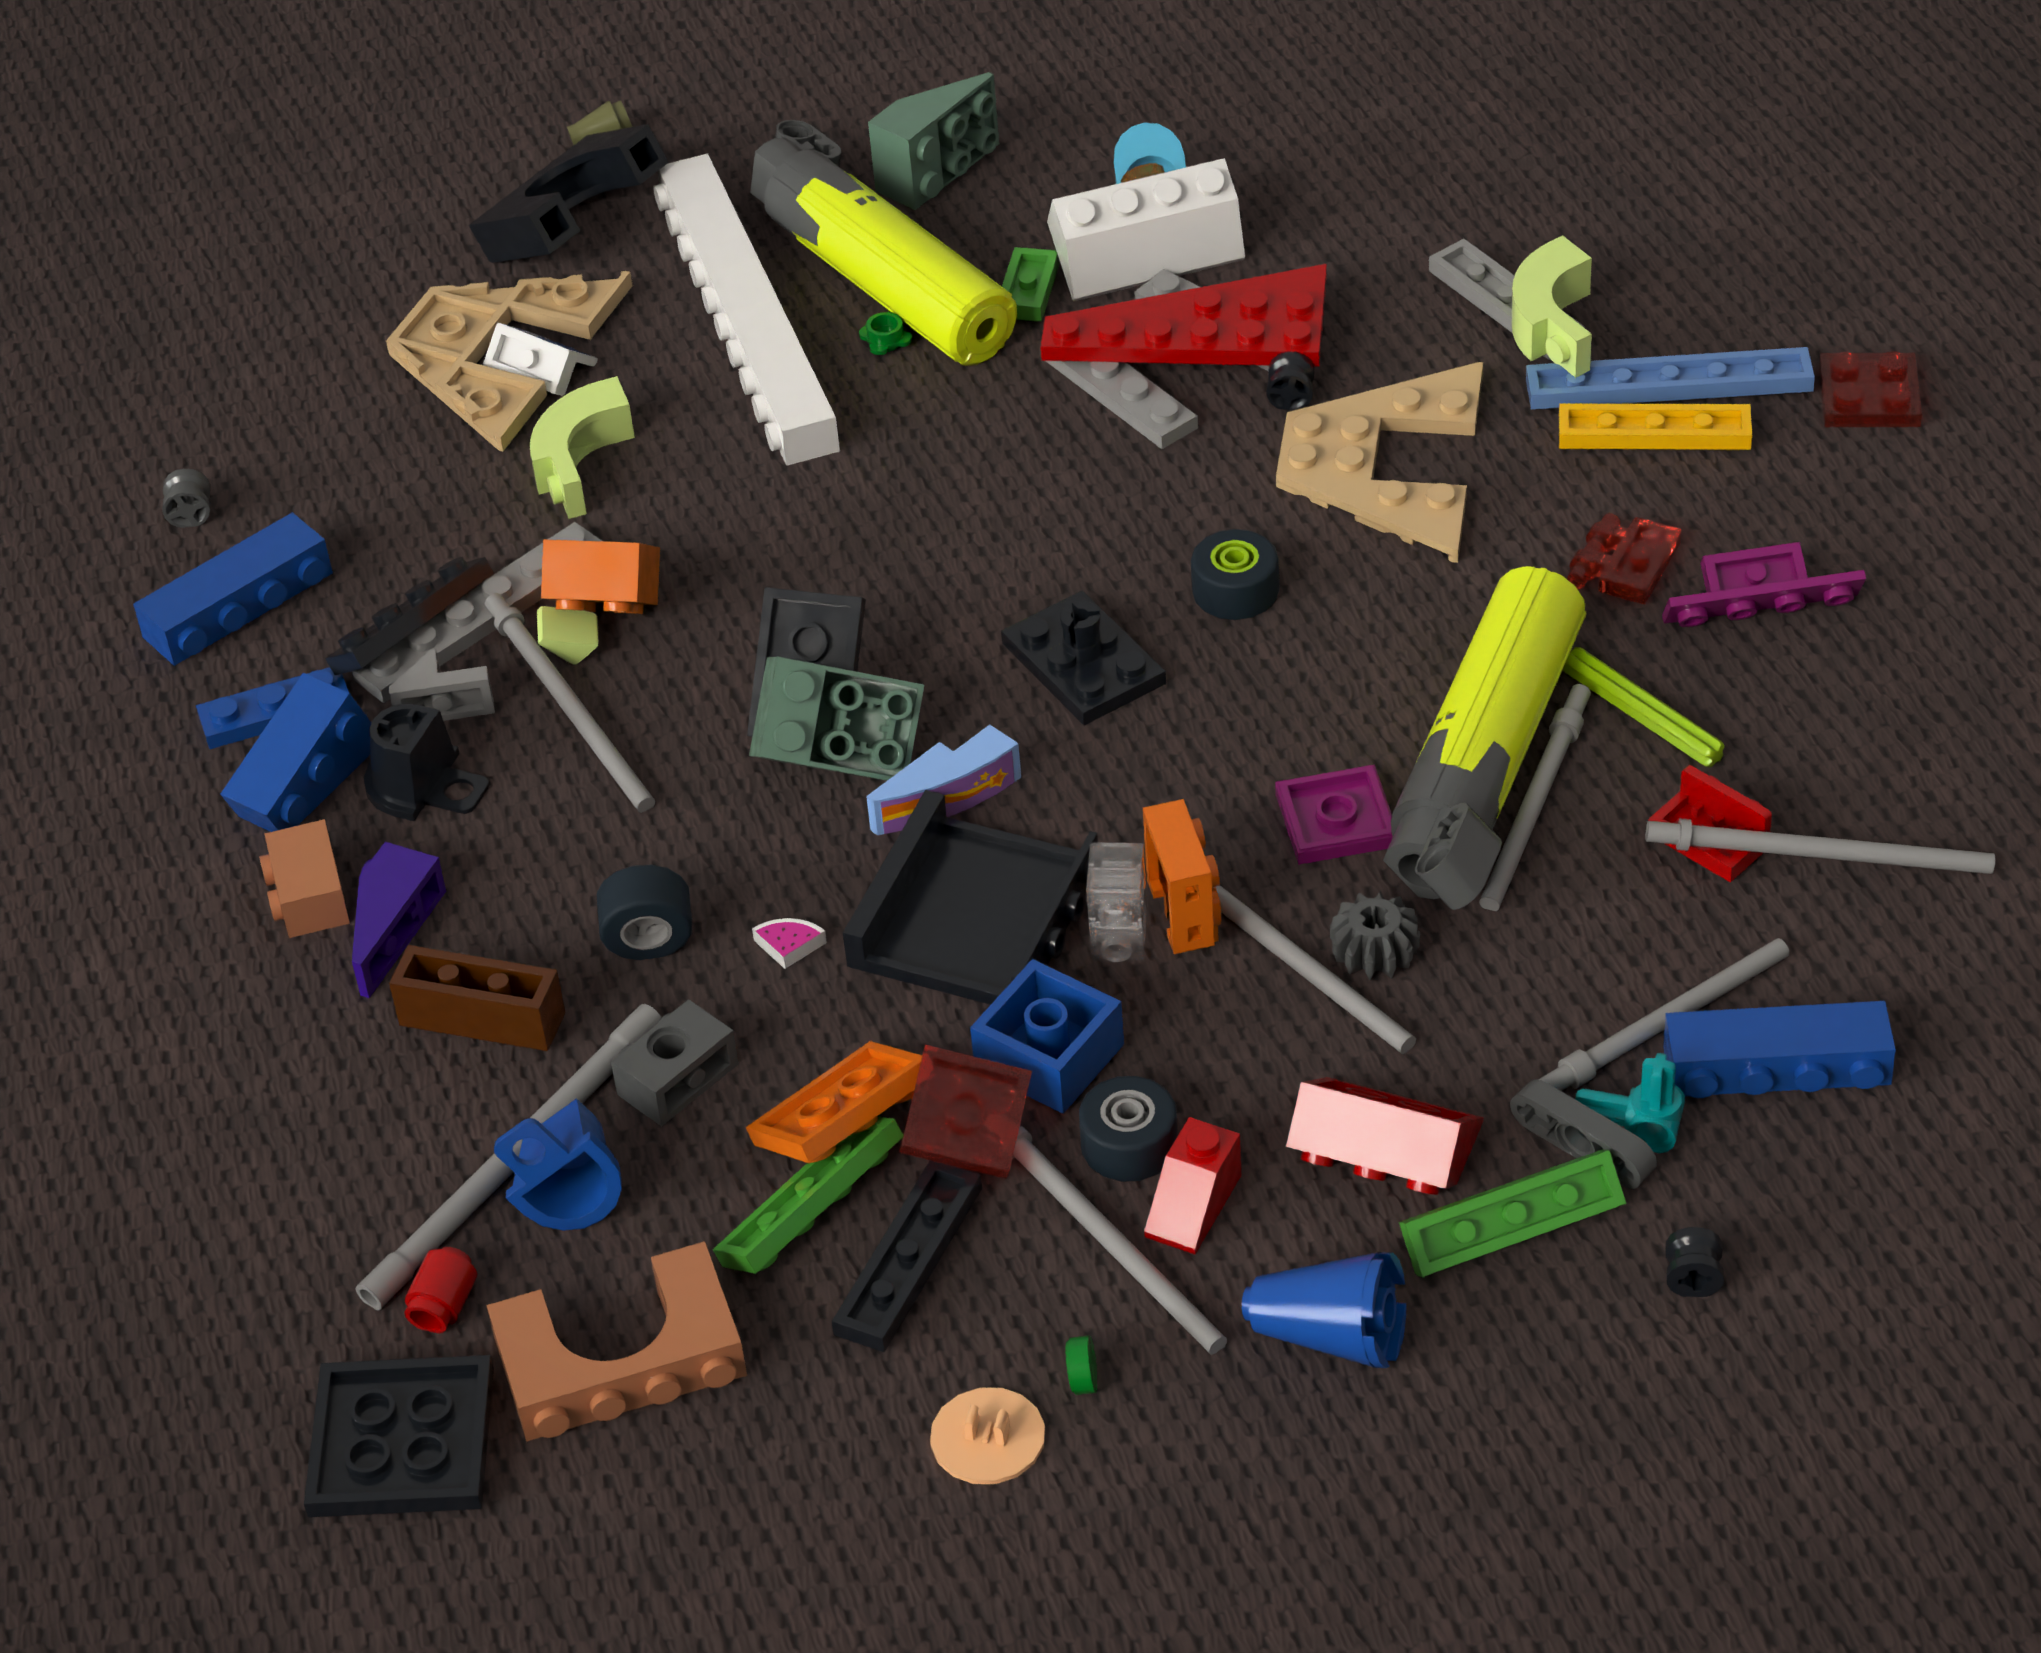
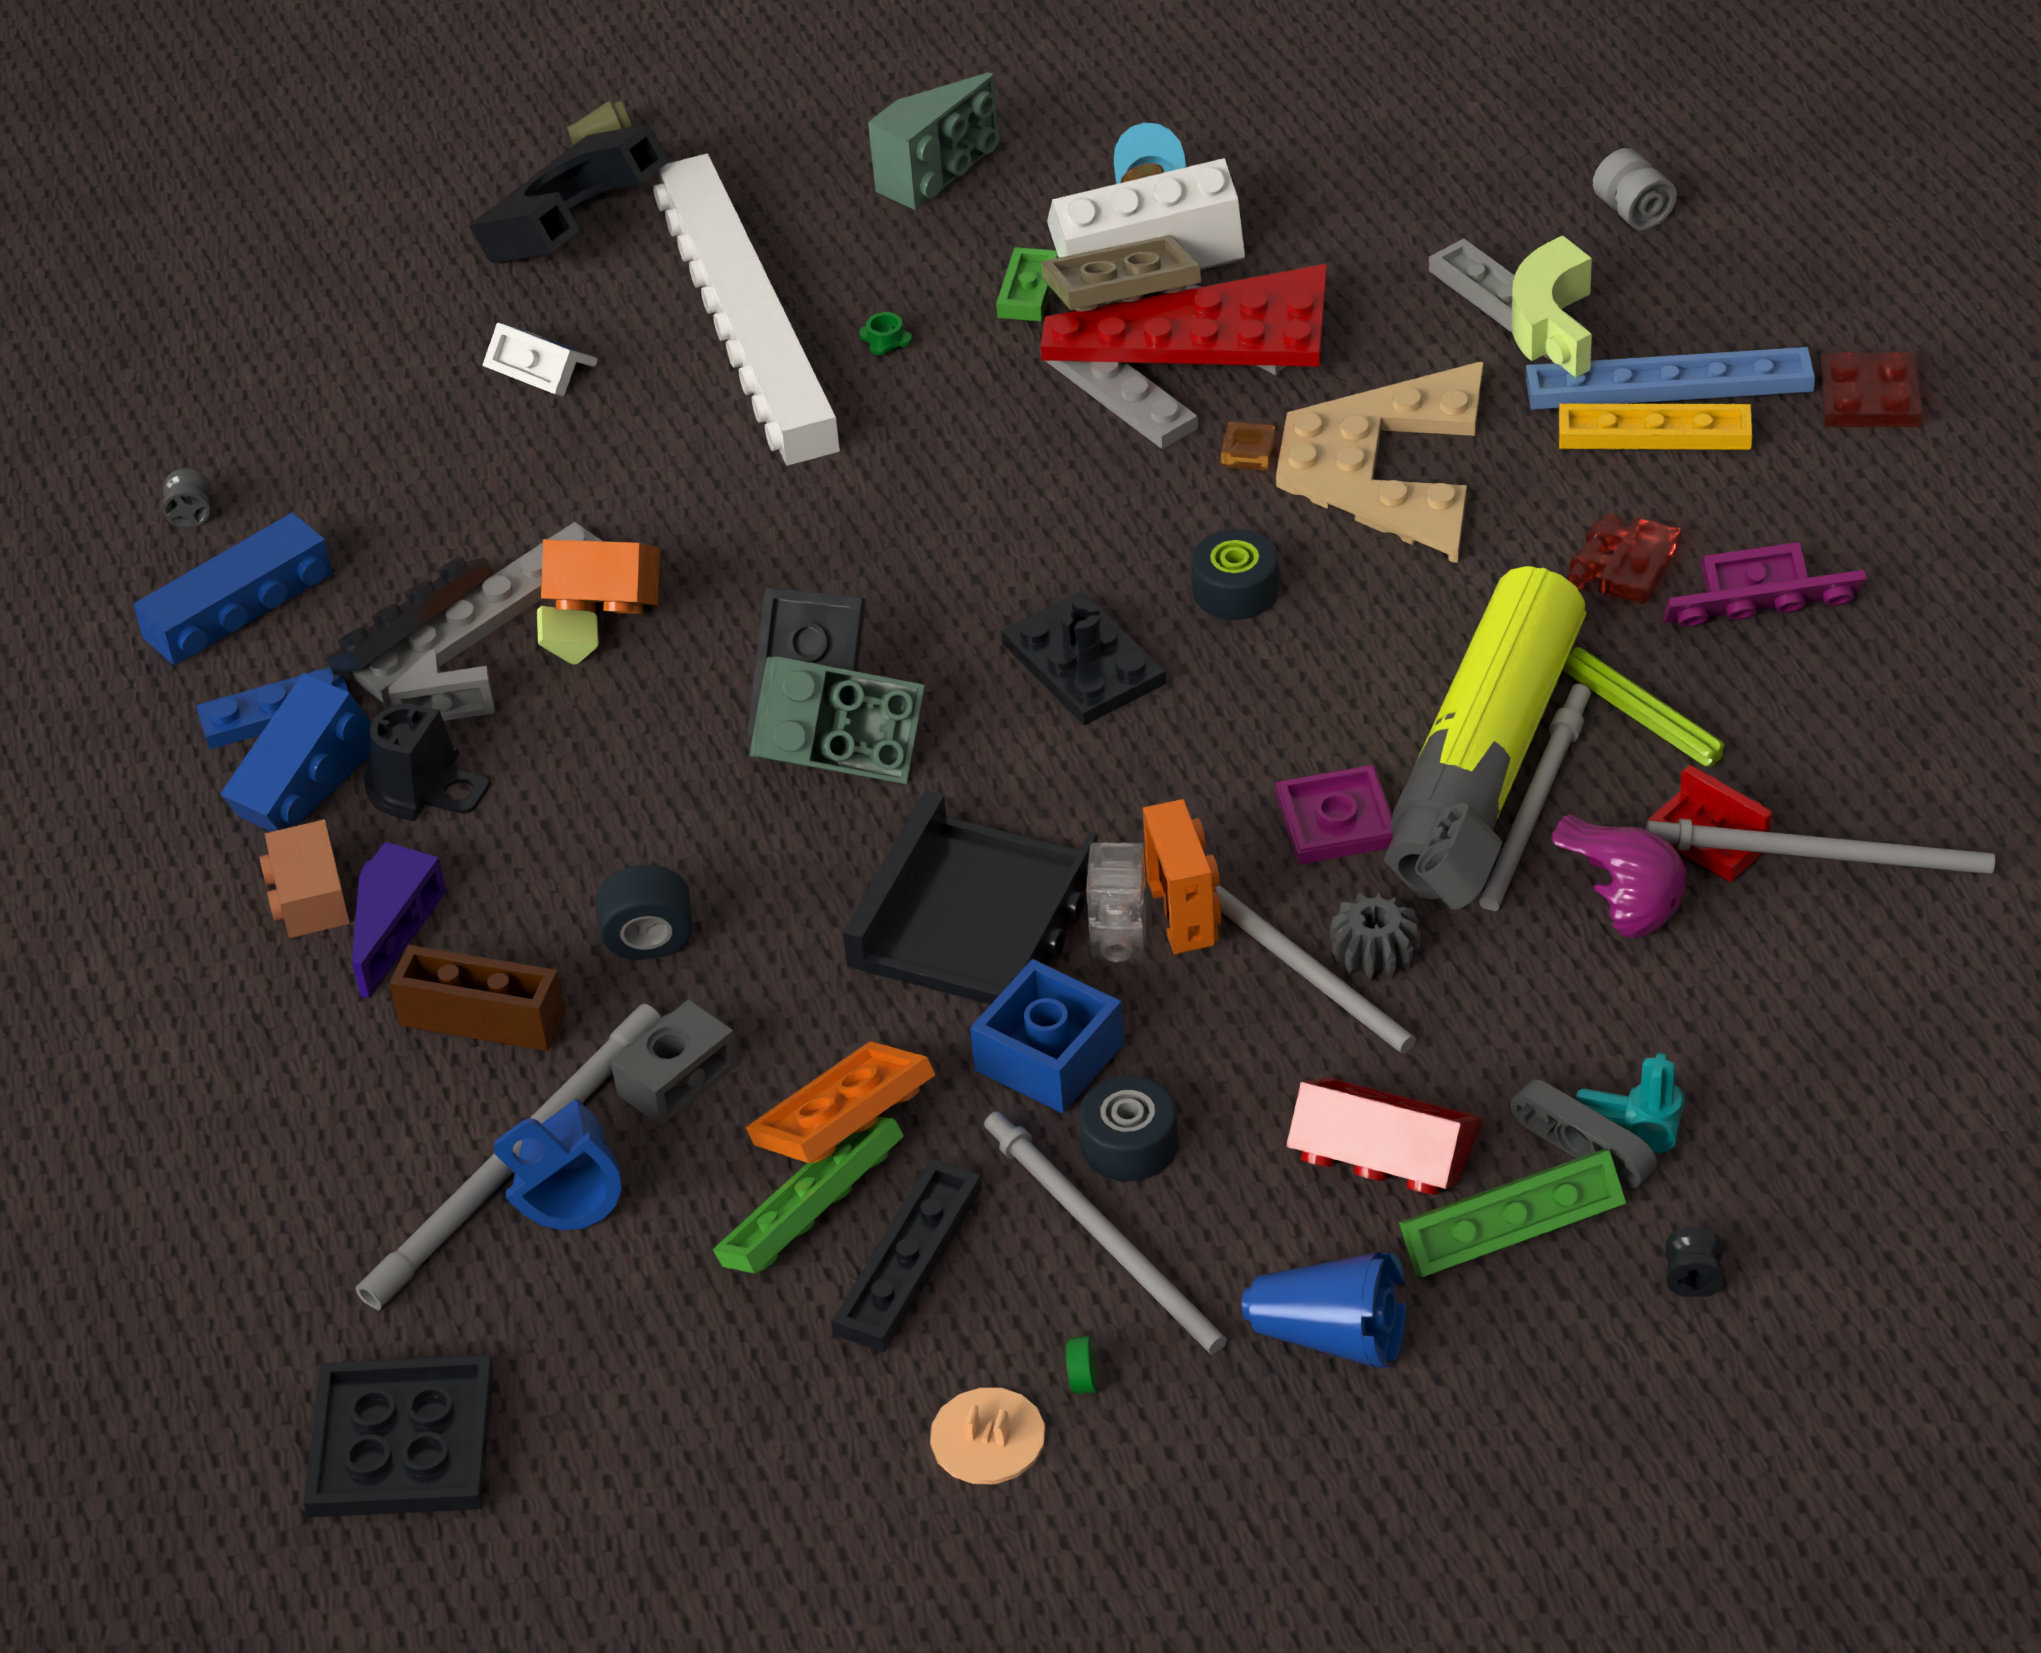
(440, 1289): red brick -> none
(454, 329): tan wing -> none
(510, 623): light grey bar -> none
(563, 1390): nougat arch -> none
(570, 431): yellowish green arch -> none
(789, 939): tile -> none
(880, 246): neon yellow piece -> none
(964, 776): light blue slope -> none
(965, 1111): clear red plate -> none
(1121, 273): none -> dark tan plate
(1194, 1185): slope -> none
(1248, 445): none -> clear orange plate
(1295, 390): black wheel -> none
(1582, 1066): light grey bar -> none
(1634, 189): none -> light grey wheel
(1643, 868): none -> magenta piece
(1780, 1048): blue brick -> none

